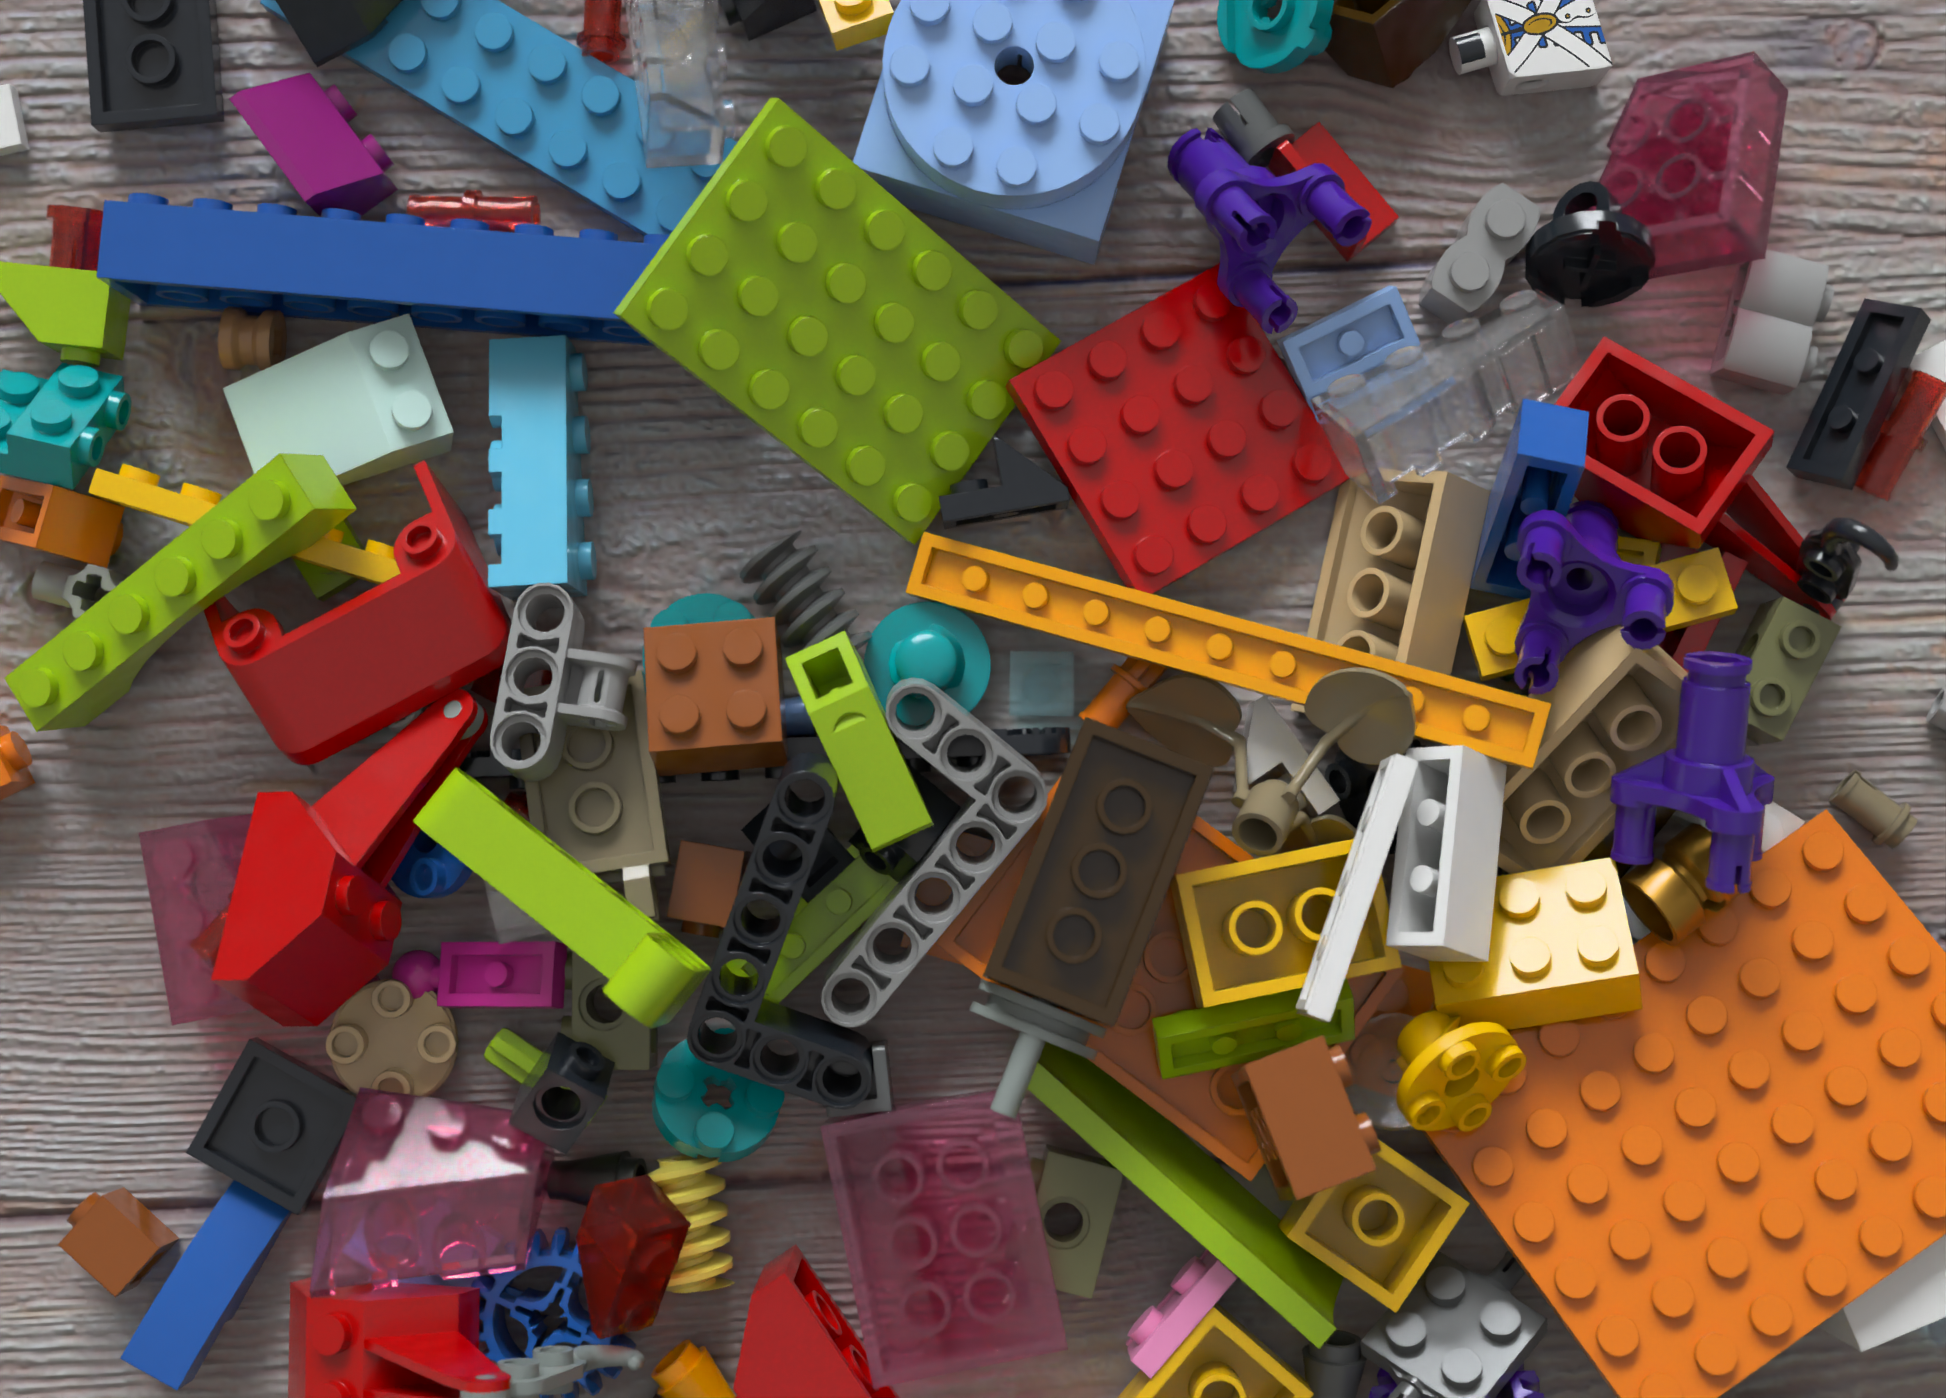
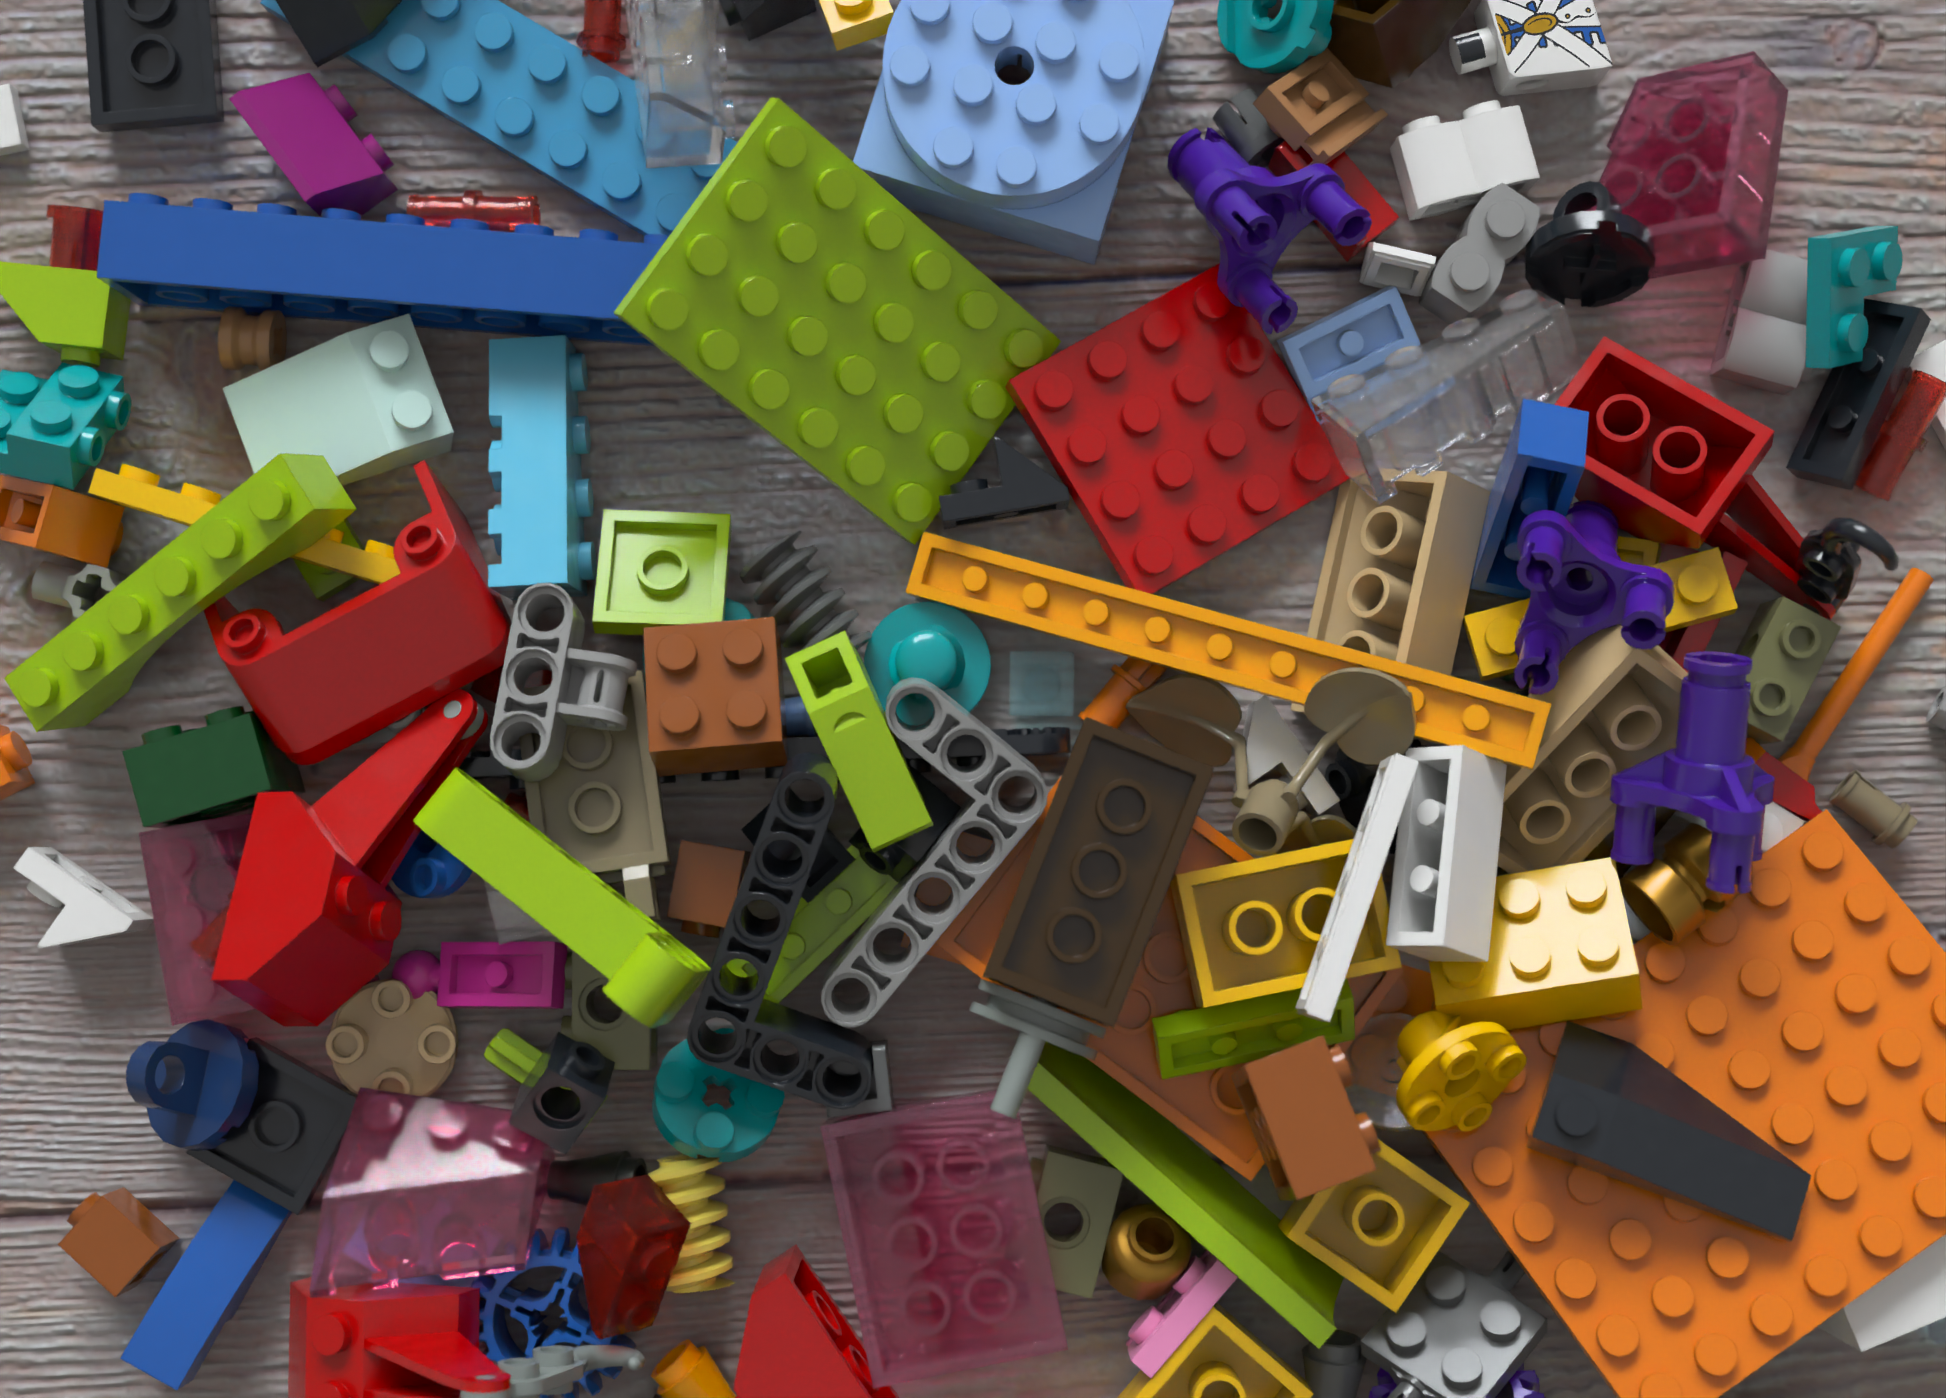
(90, 906): none -> white slope
(195, 1083): none -> dark blue tile
(207, 769): none -> dark green brick
(660, 570): none -> lime plate
(1145, 1252): none -> pearl gold head
(1319, 108): none -> medium nougat plate
(1396, 267): none -> white slope
(1462, 160): none -> white brick
(1647, 1127): none -> black wedge
(1794, 767): none -> orange piece
(1839, 276): none -> teal plate

